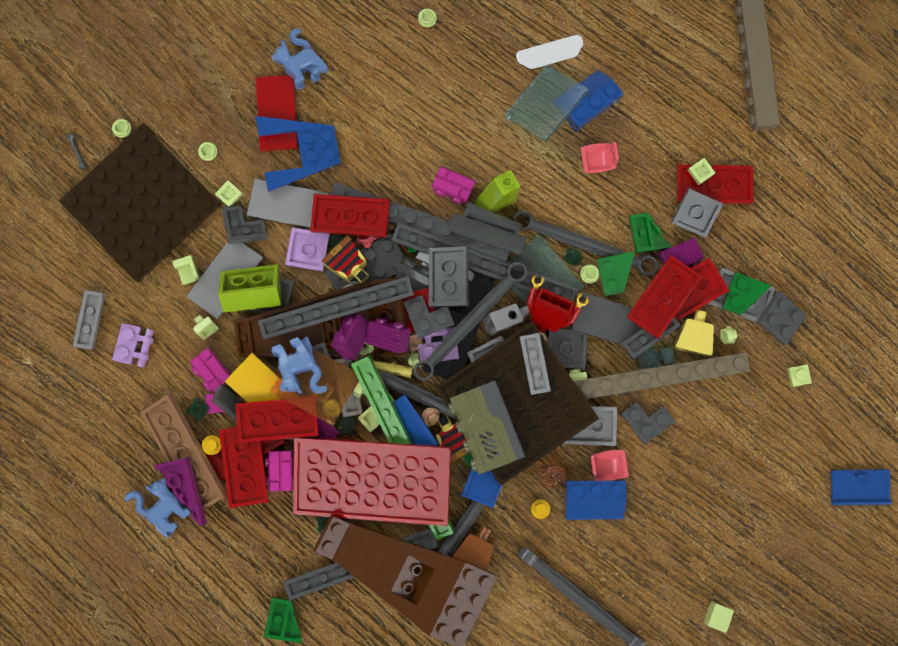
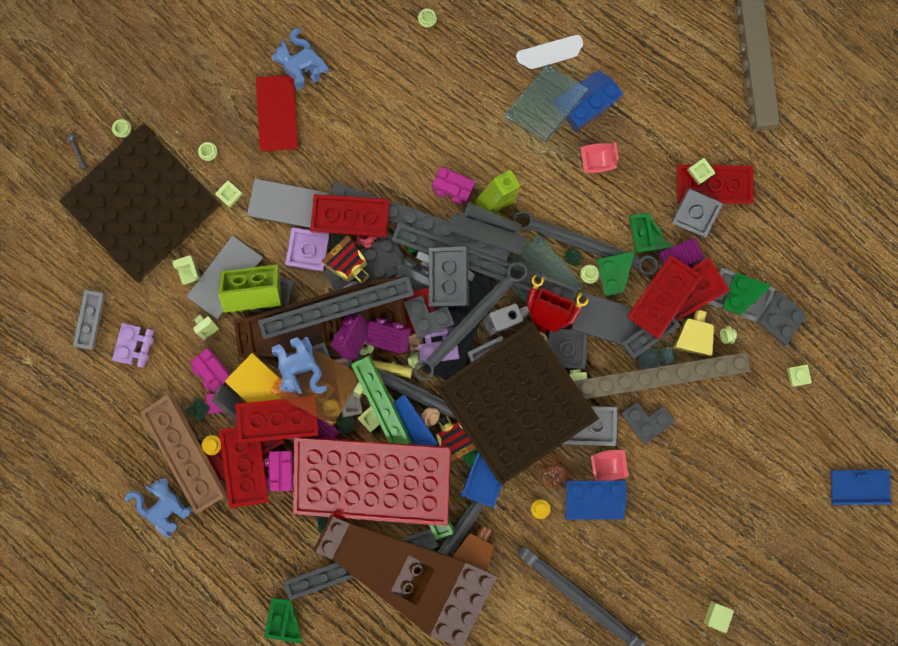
(183, 483): magenta wing -> none
(240, 231): dark grey plate -> none
(316, 147): blue wing -> none
(486, 428): olive piece -> none
(535, 364): light grey plate -> none

